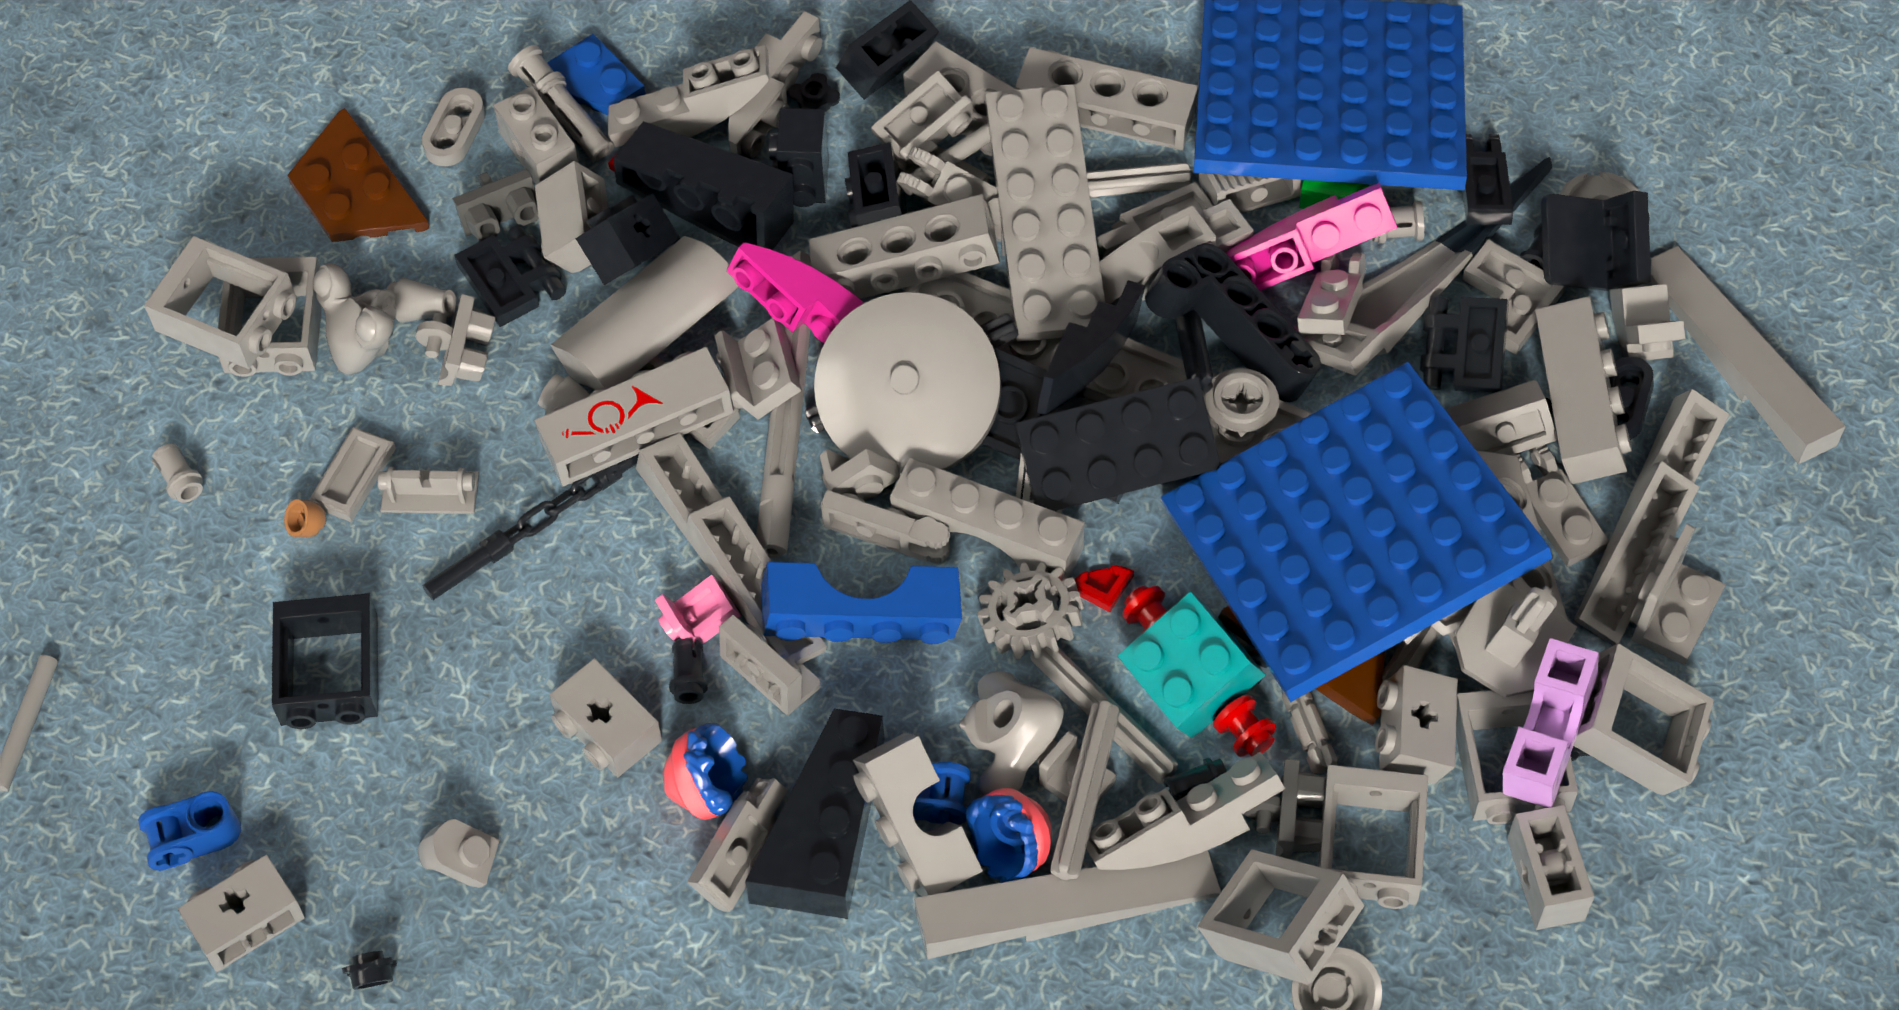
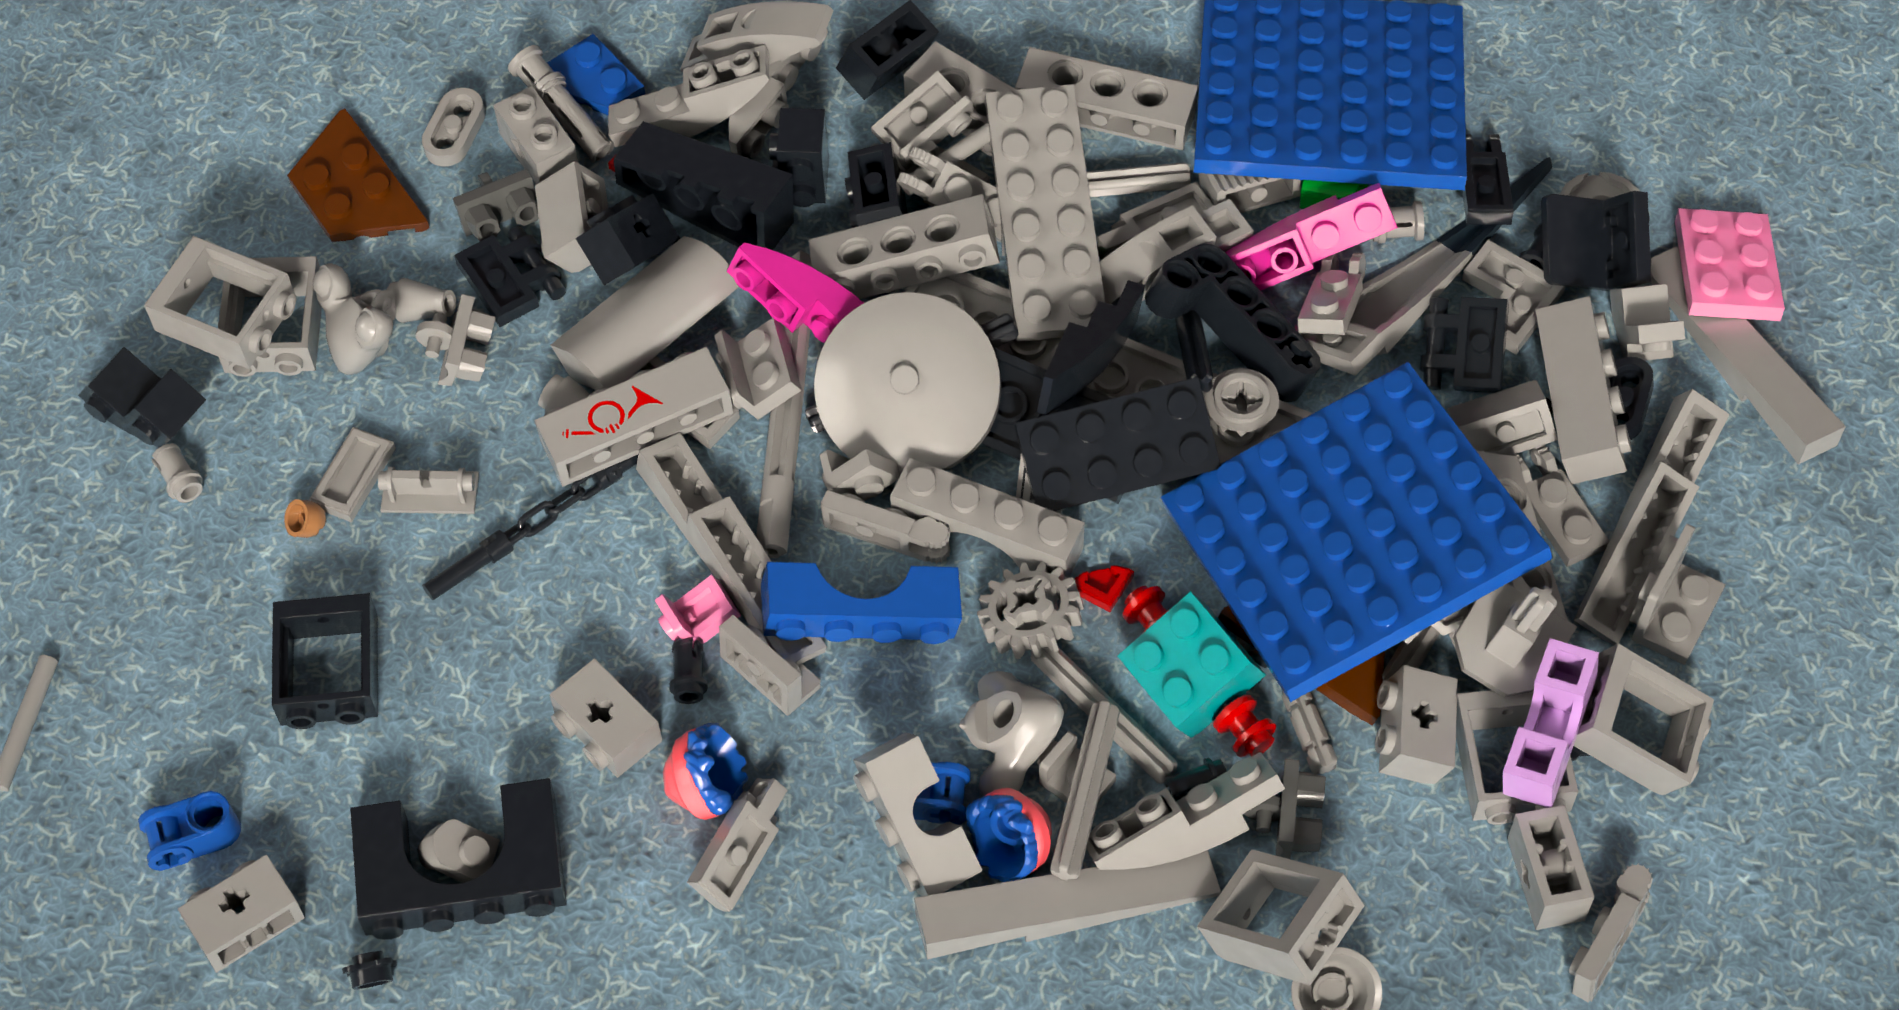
(140, 400): none -> black brick
(522, 878): none -> black arch
(780, 25): none -> light grey slope
(817, 84): black plate -> none
(821, 829): black wedge -> none
(1379, 791): light grey window -> none
(1612, 931): none -> light grey hinge
(1729, 264): none -> bright pink plate

